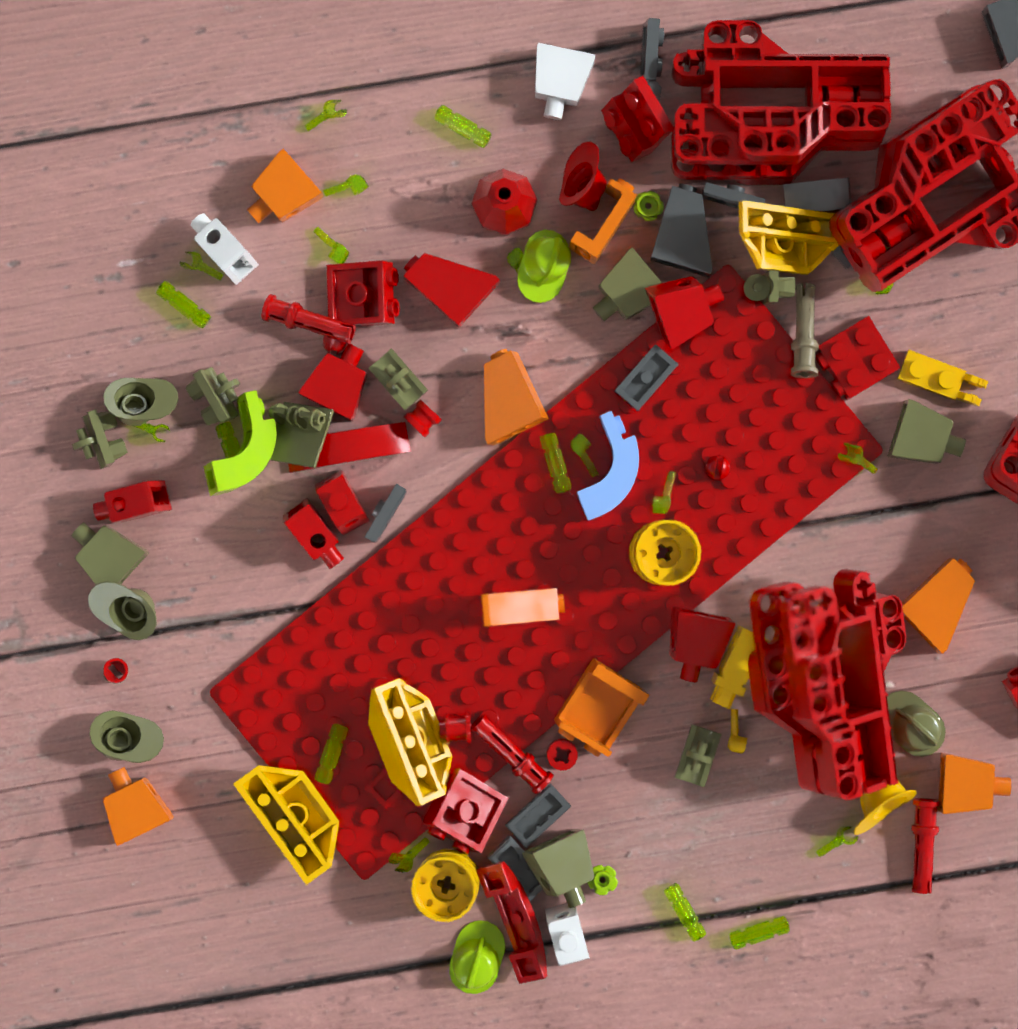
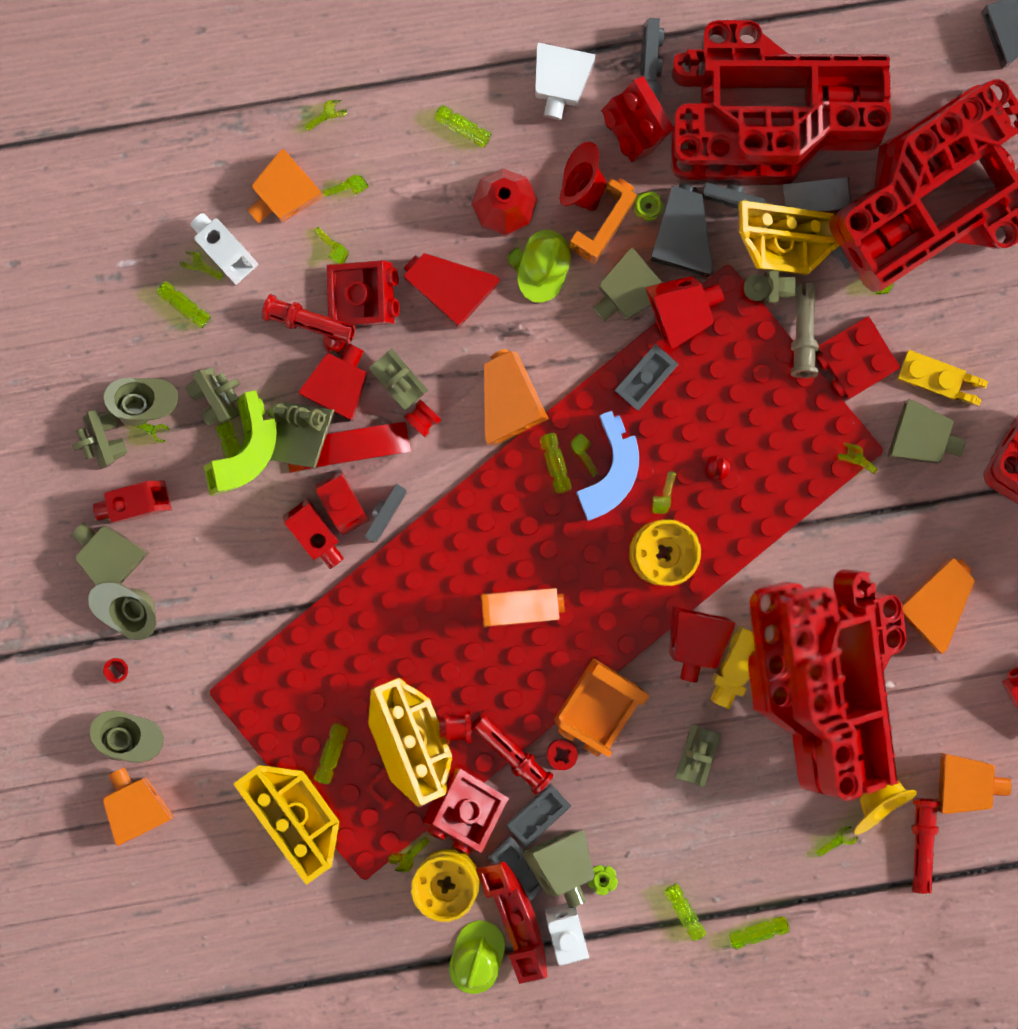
(735, 742): yellow hand -> none
(915, 724): olive piece -> none

